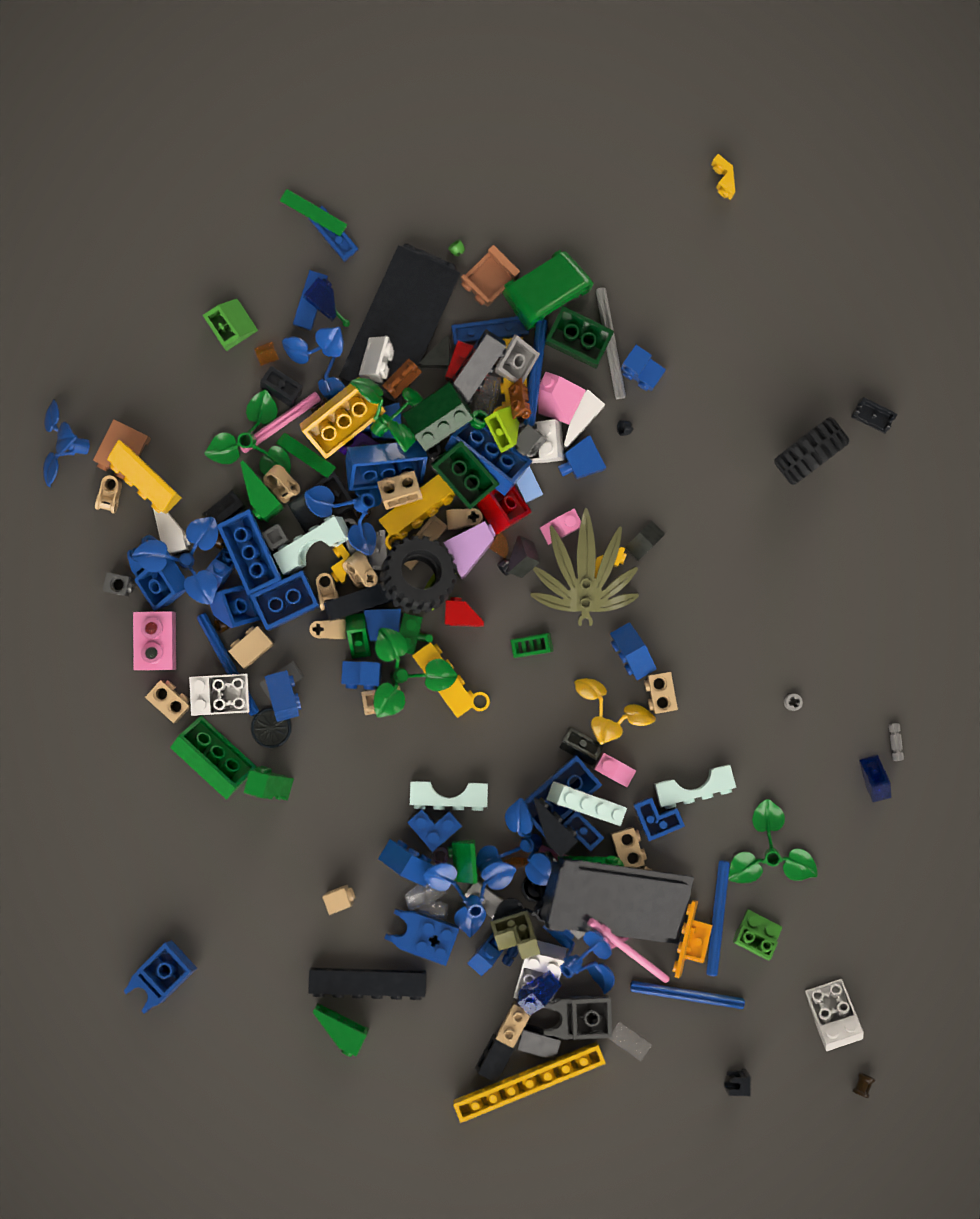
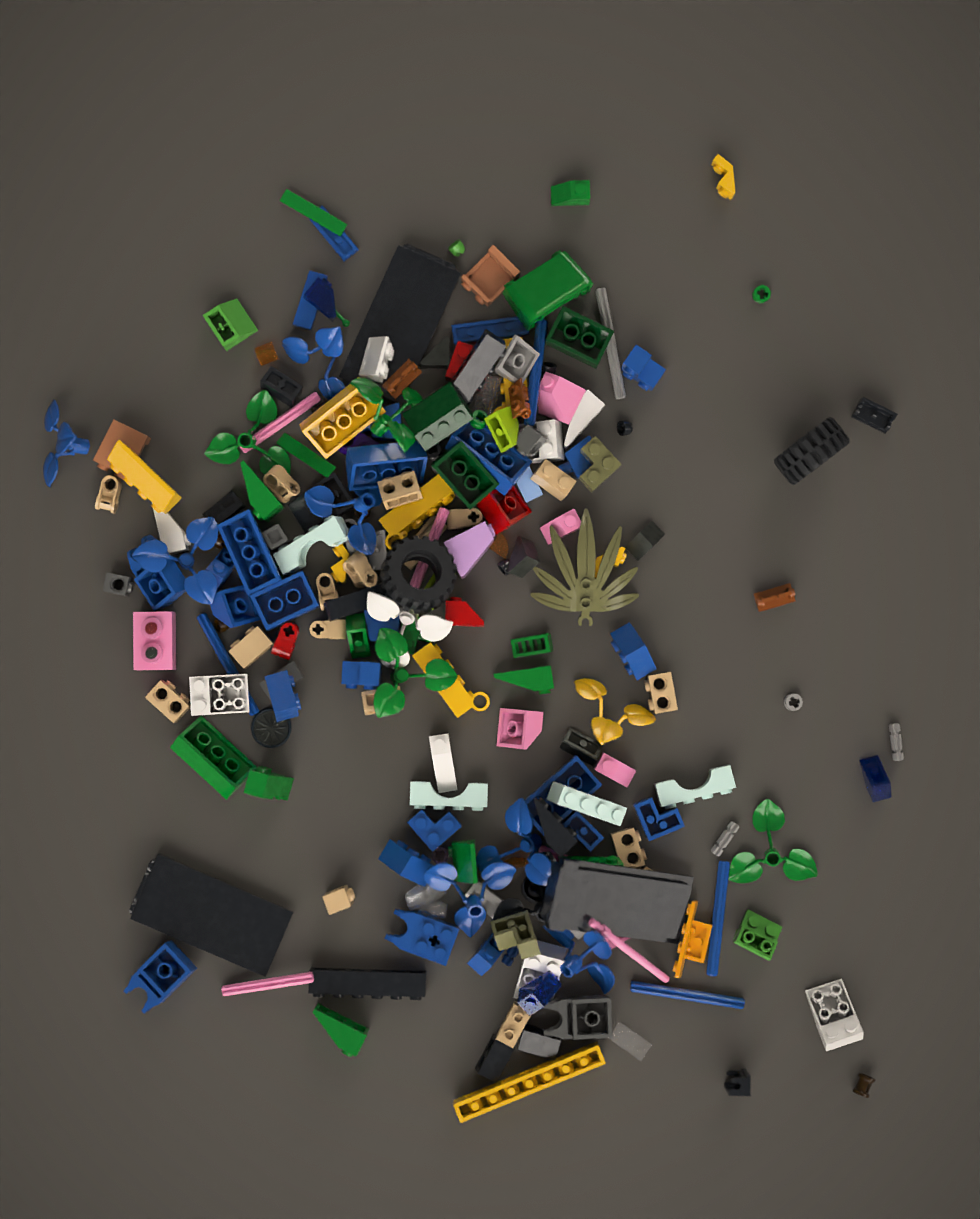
(210, 914): none -> black piece
(269, 983): none -> bright pink axle
(284, 644): none -> red piece
(431, 626): none -> white plant
(435, 533): none -> bright pink axle
(443, 762): none -> white slope
(518, 728): none -> bright pink slope
(534, 679): none -> green slope
(549, 367): none -> black hinge
(553, 480): none -> tan brick
(571, 193): none -> green slope
(602, 463): none -> olive brick
(725, 838): none -> light grey axle
(766, 290): none -> green bush
(774, 597): none -> dark orange hinge

